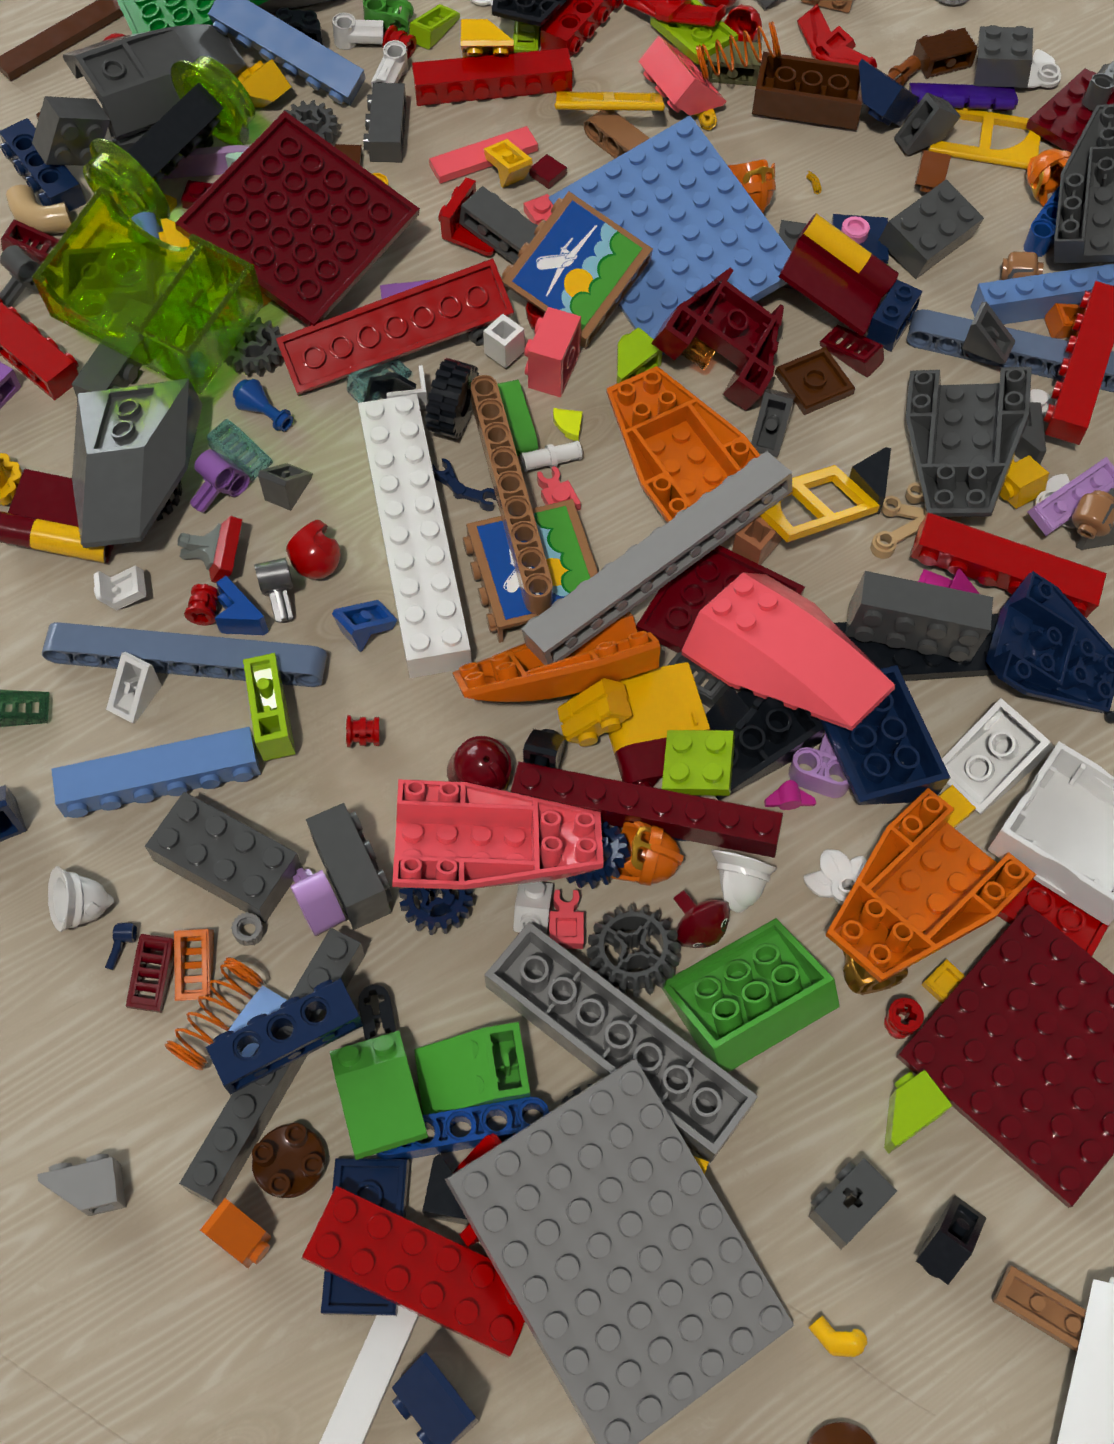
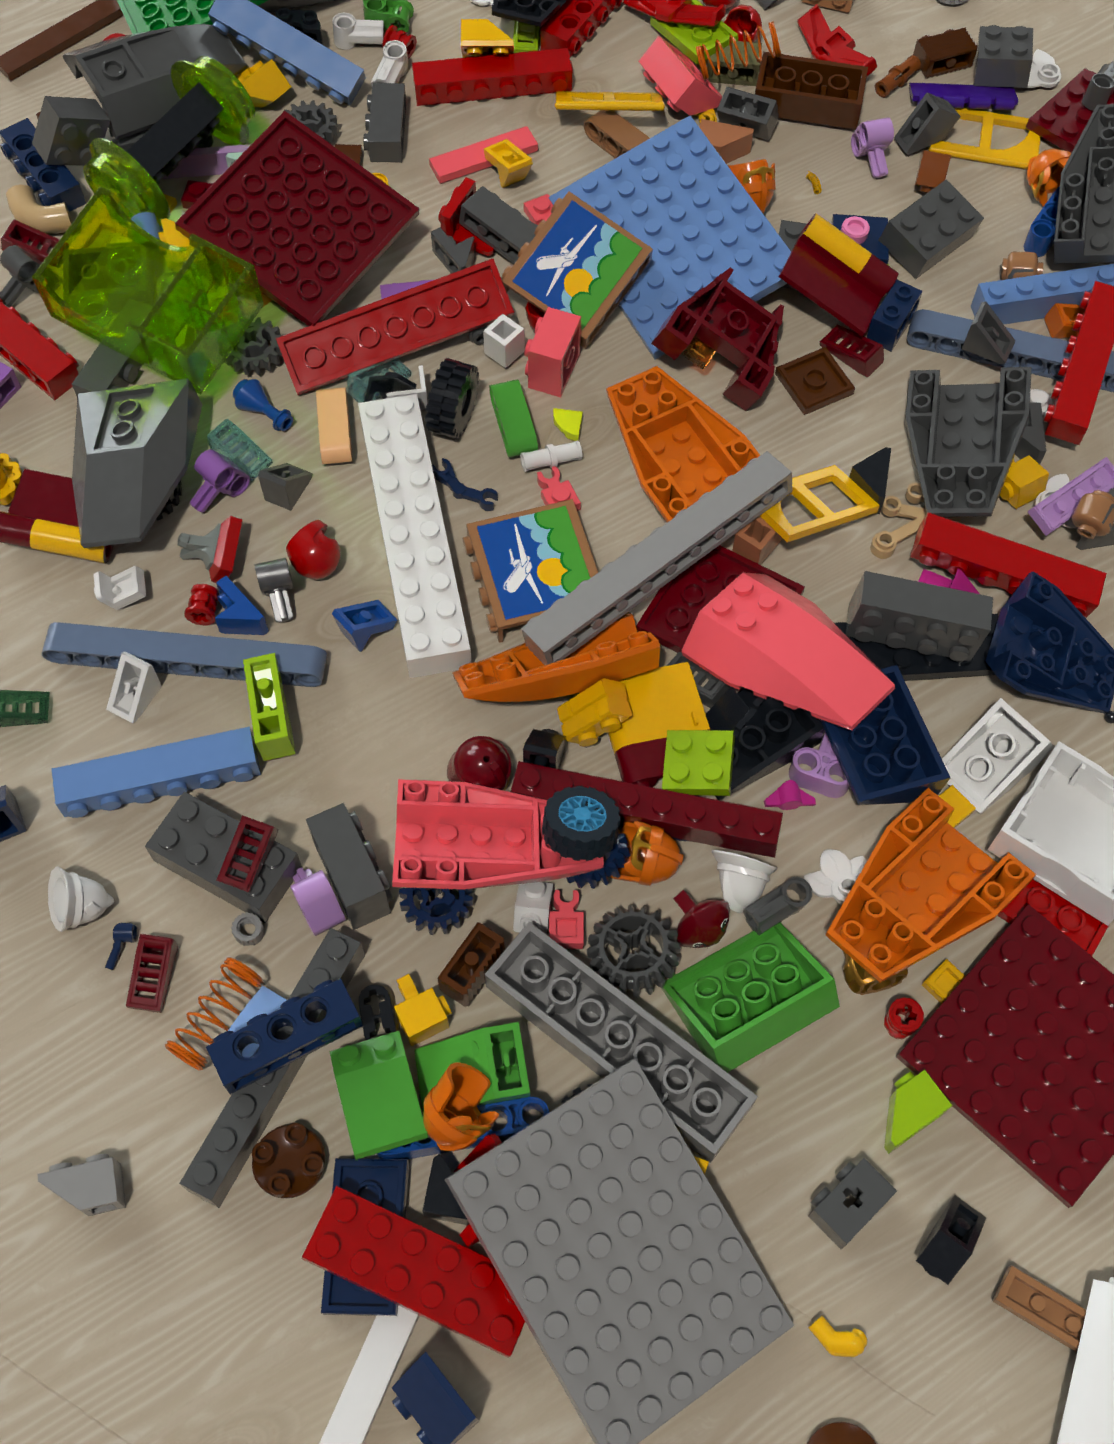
(181, 938): orange slope -> none
(237, 1234): orange slope -> none
(264, 846): none -> dark red slope
(334, 426): none -> light nougat beam
(362, 731): red bush -> none
(421, 1013): none -> yellow brick
(430, 27): lime slope -> none
(452, 1108): none -> orange helmet
(453, 255): none -> dark grey slope
(469, 964): none -> reddish brown brick
(511, 494): medium nougat beam -> none
(548, 171): dark red tile -> none
(581, 823): none -> black wheel
(636, 355): lime slope -> none
(728, 139): none -> nougat slope
(749, 111): none -> dark grey brick
(772, 421): dark grey slope -> none
(777, 906): none -> dark grey piece
(871, 140): none -> lavender beam
(885, 96): dark blue slope -> none

